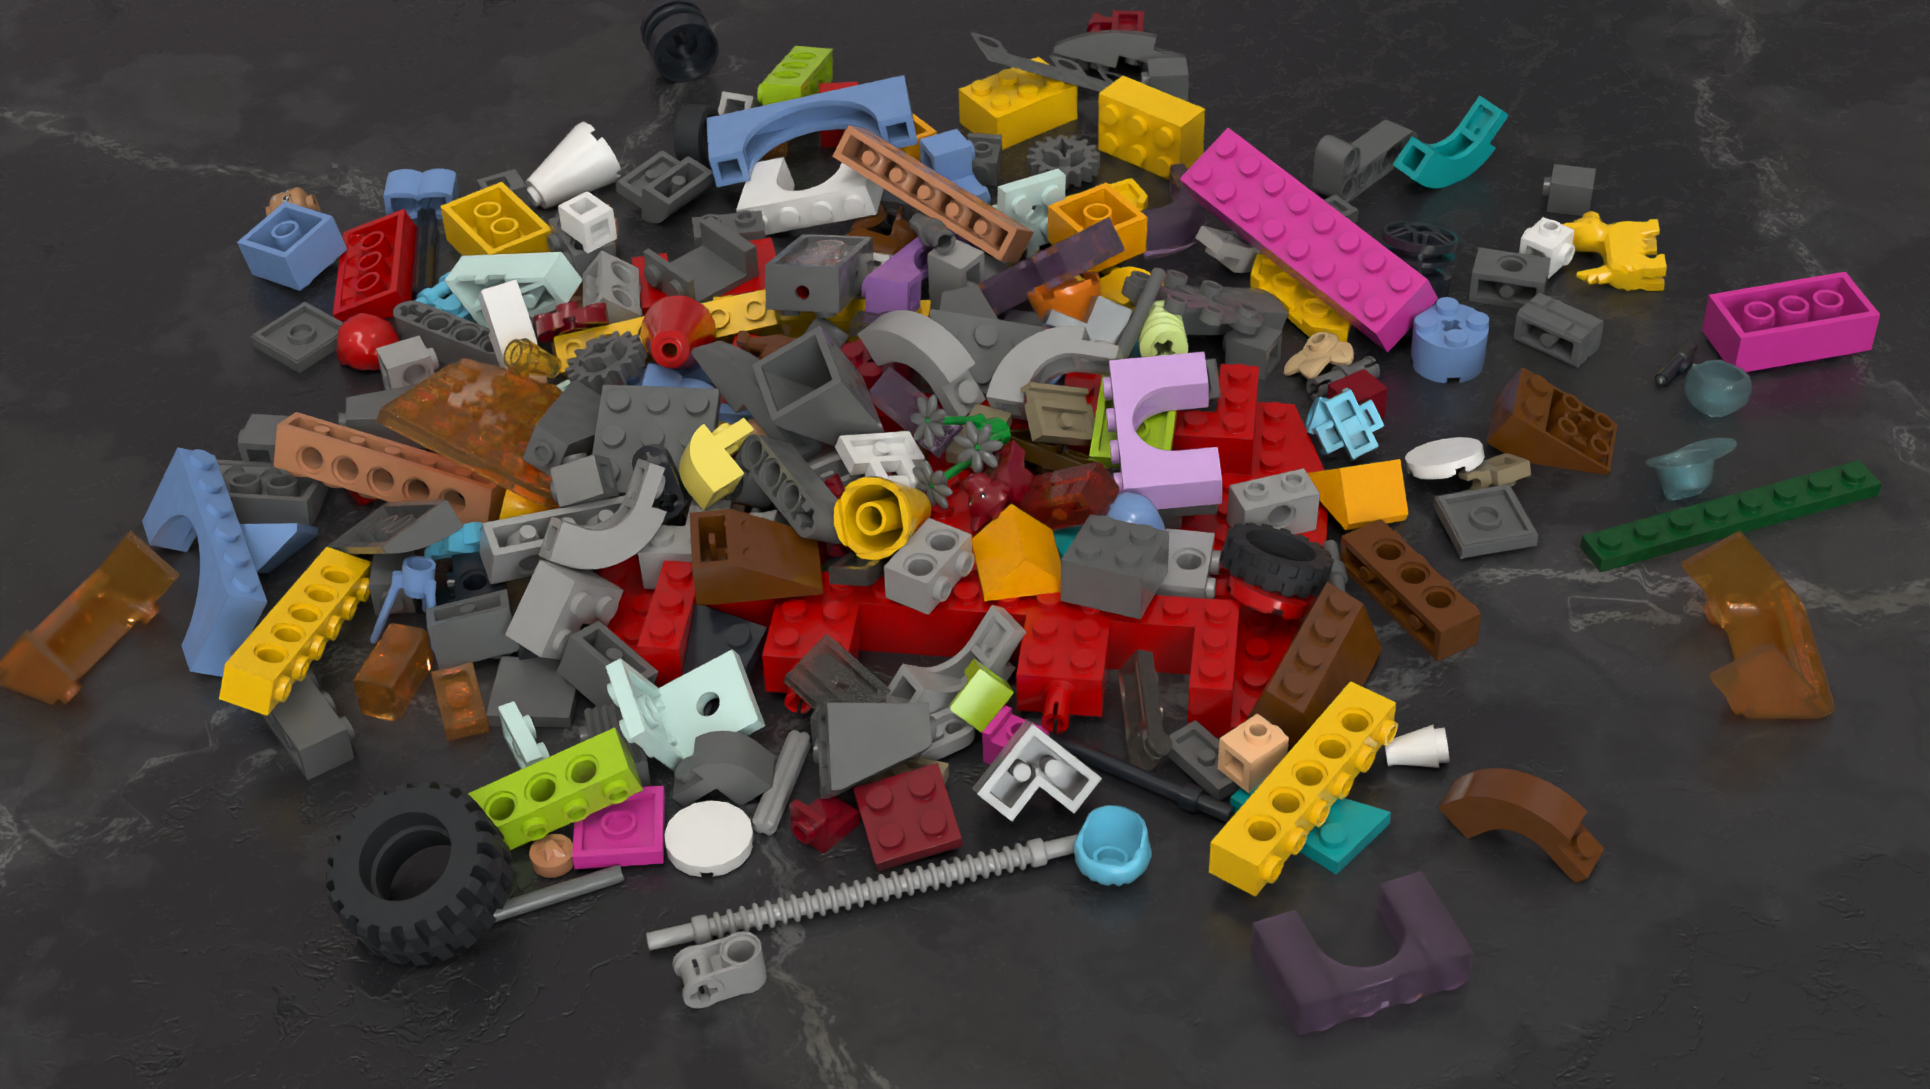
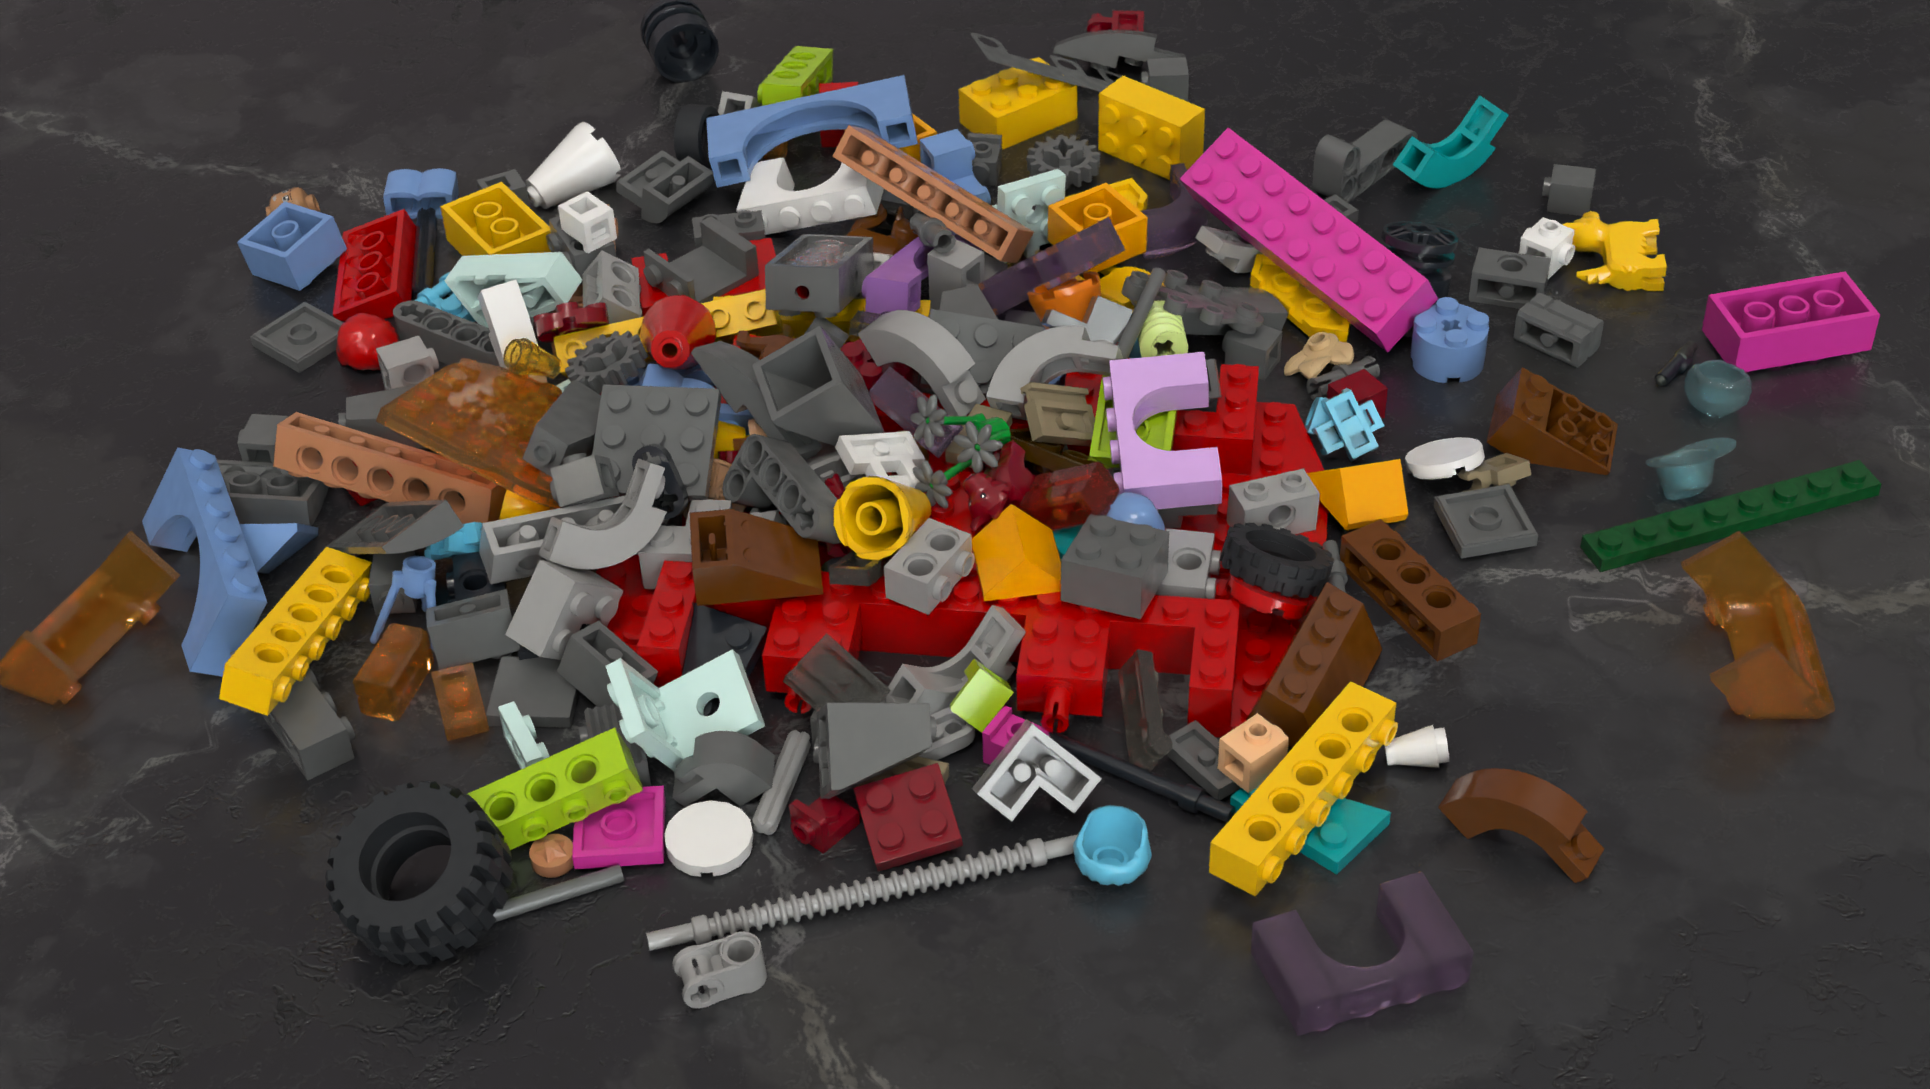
(707, 462): light yellow brick -> none

